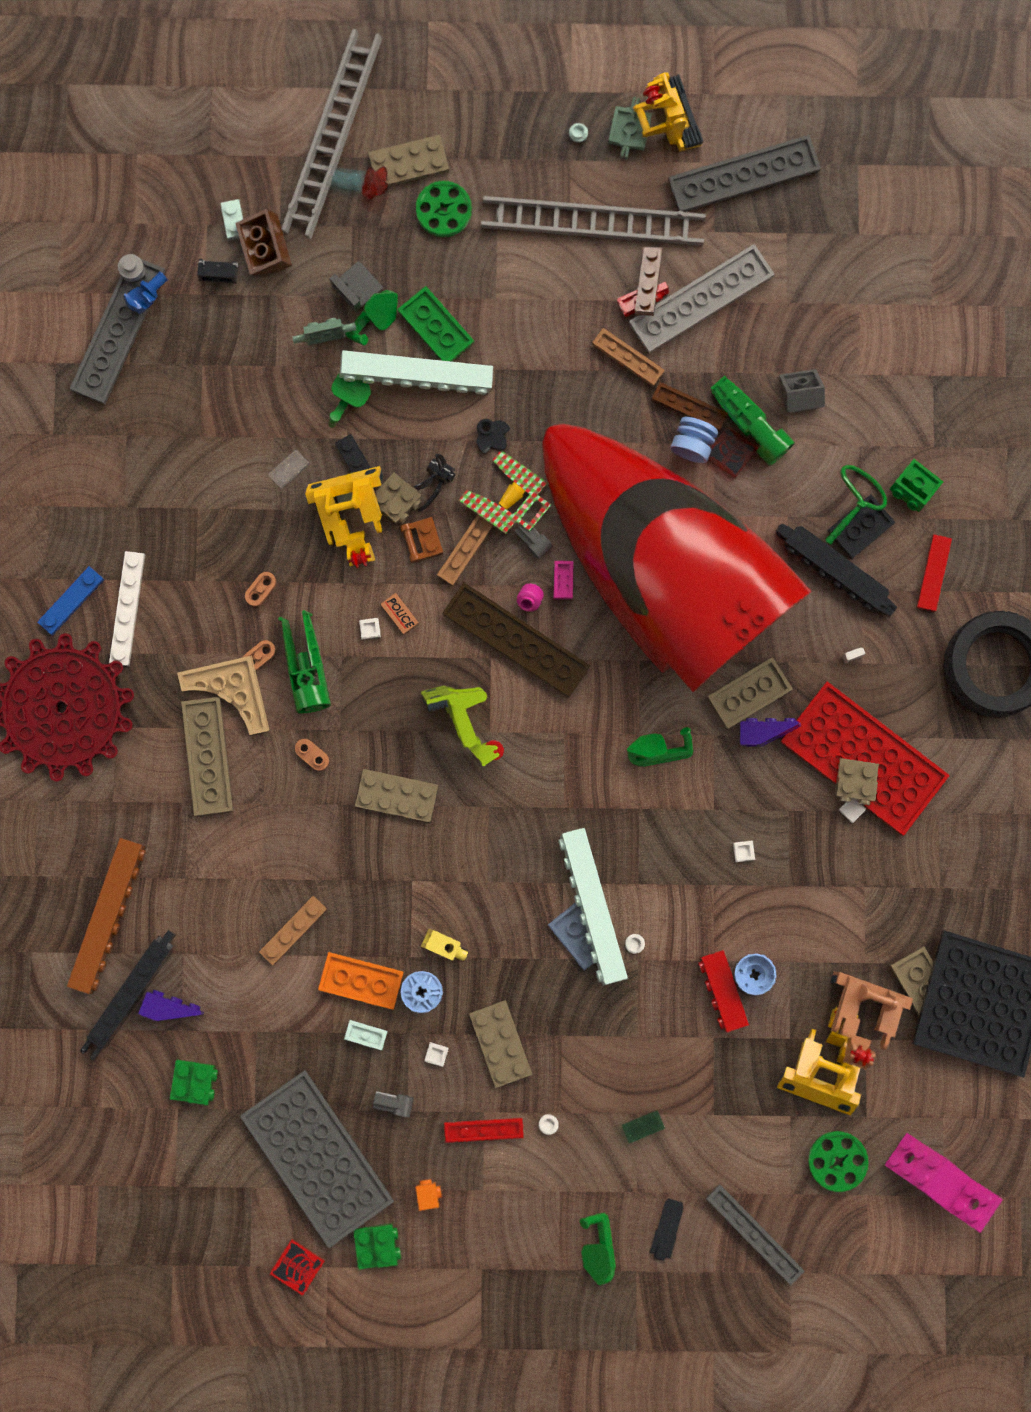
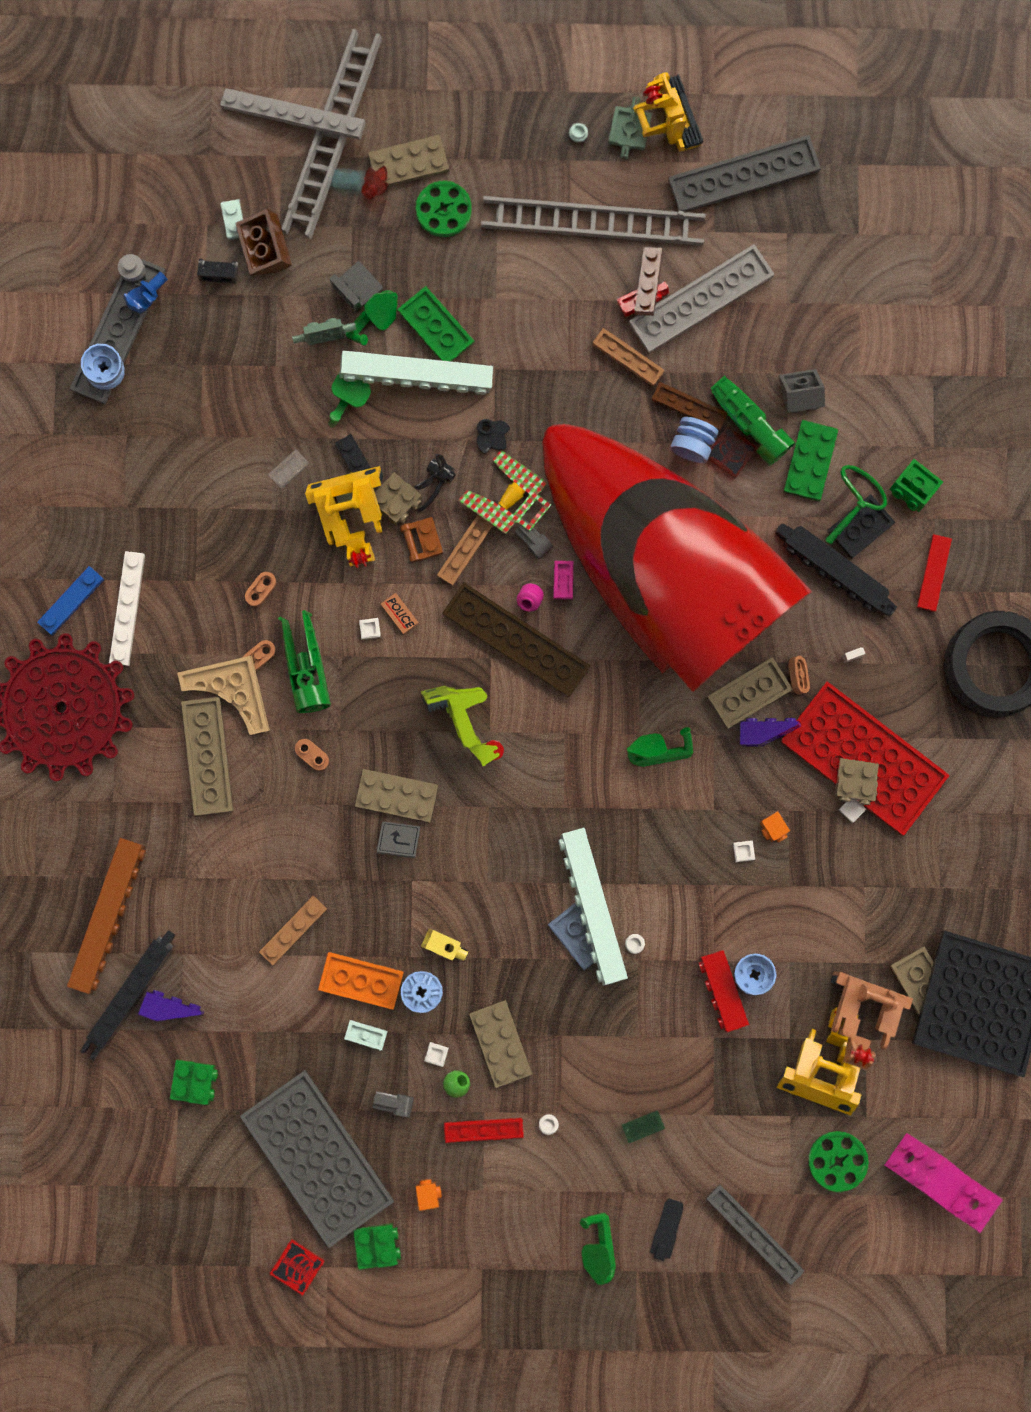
(98, 357): none -> light blue wheel
(293, 114): none -> light grey plate
(398, 839): none -> dark grey piece
(456, 1084): none -> bright green piece
(774, 828): none -> orange brick
(799, 675): none -> nougat plate
(810, 460): none -> green plate

